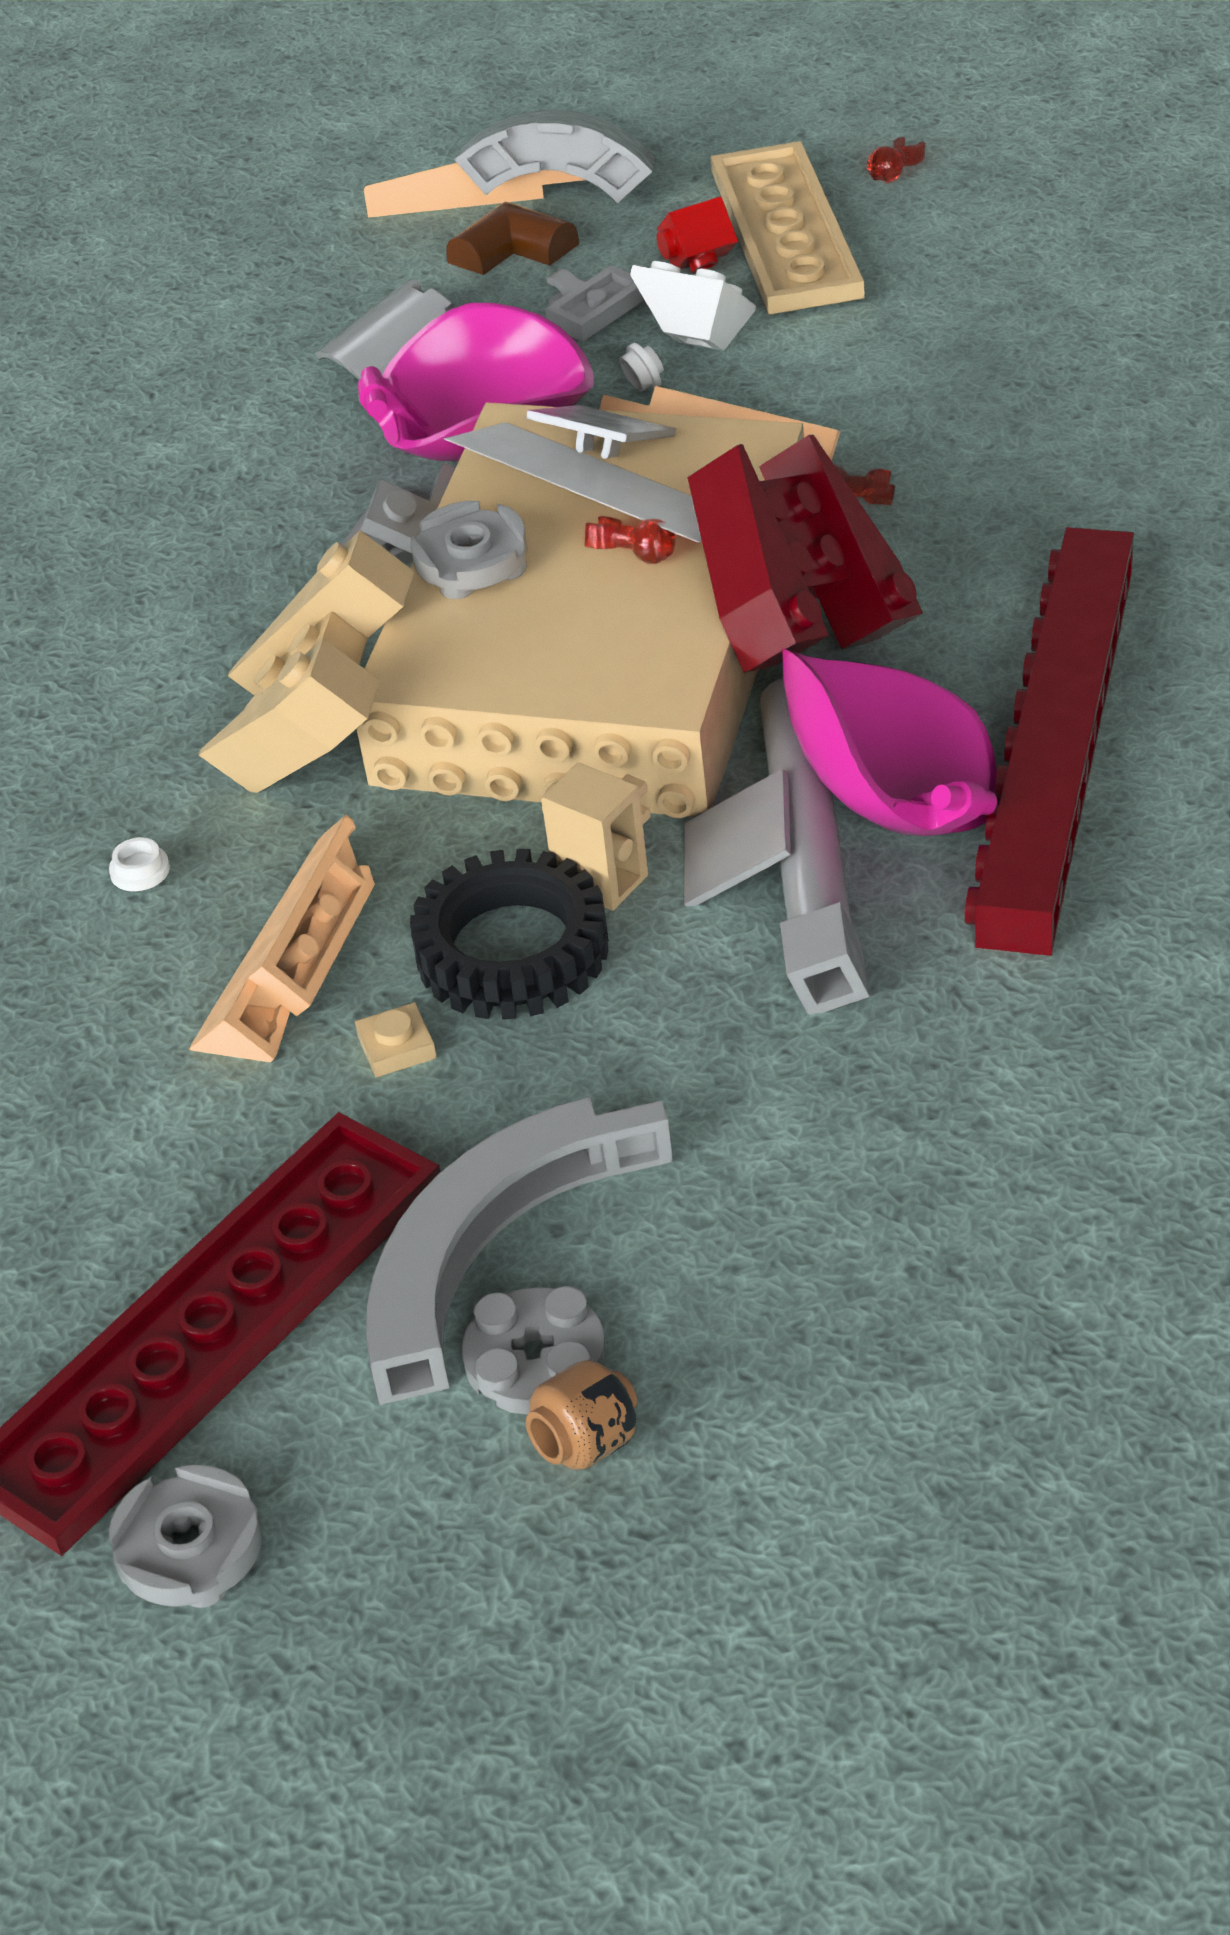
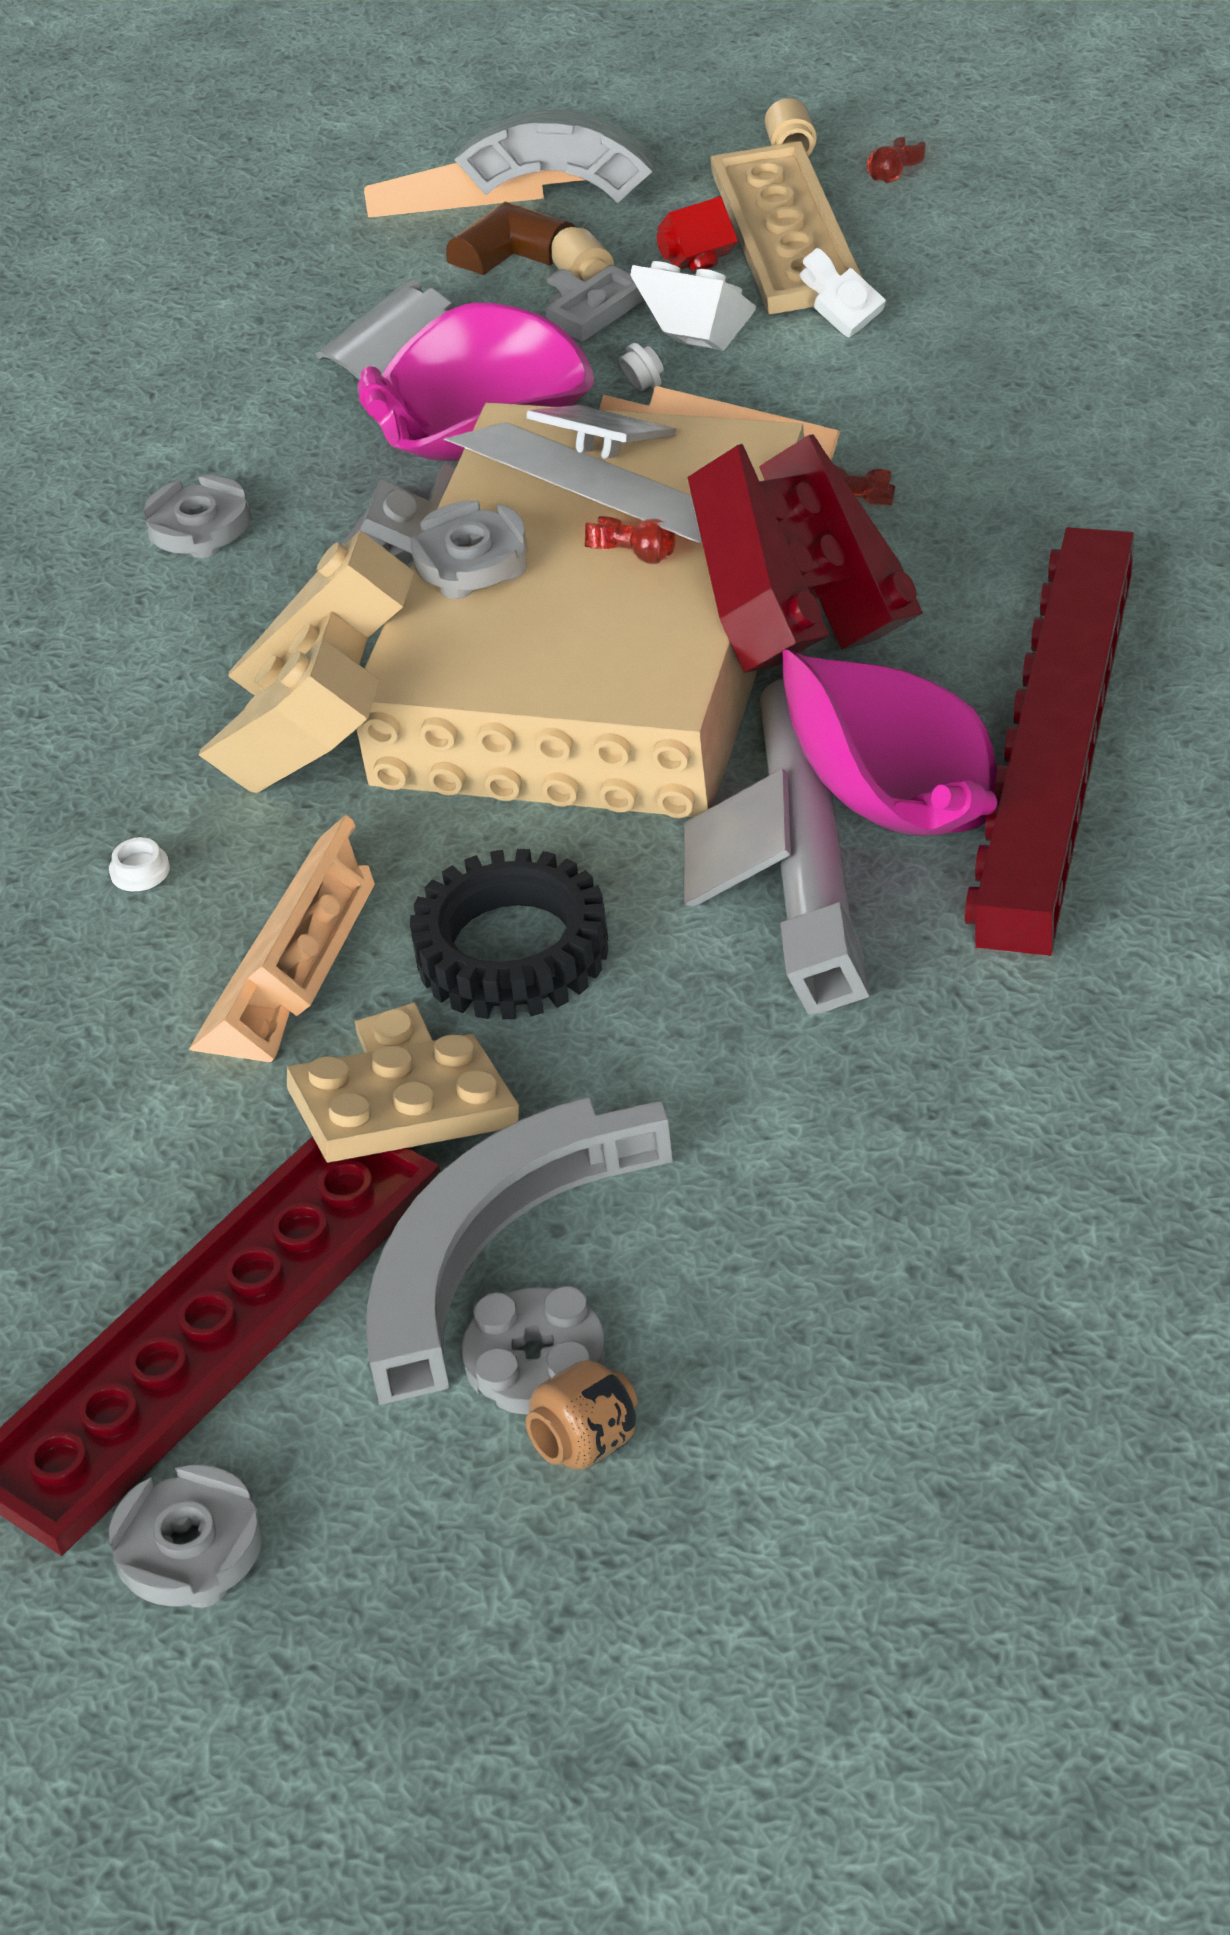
(197, 516): none -> light grey plate
(401, 1097): none -> tan plate
(580, 253): none -> tan brick
(599, 827): tan brick -> none
(790, 122): none -> tan brick
(844, 299): none -> white plate

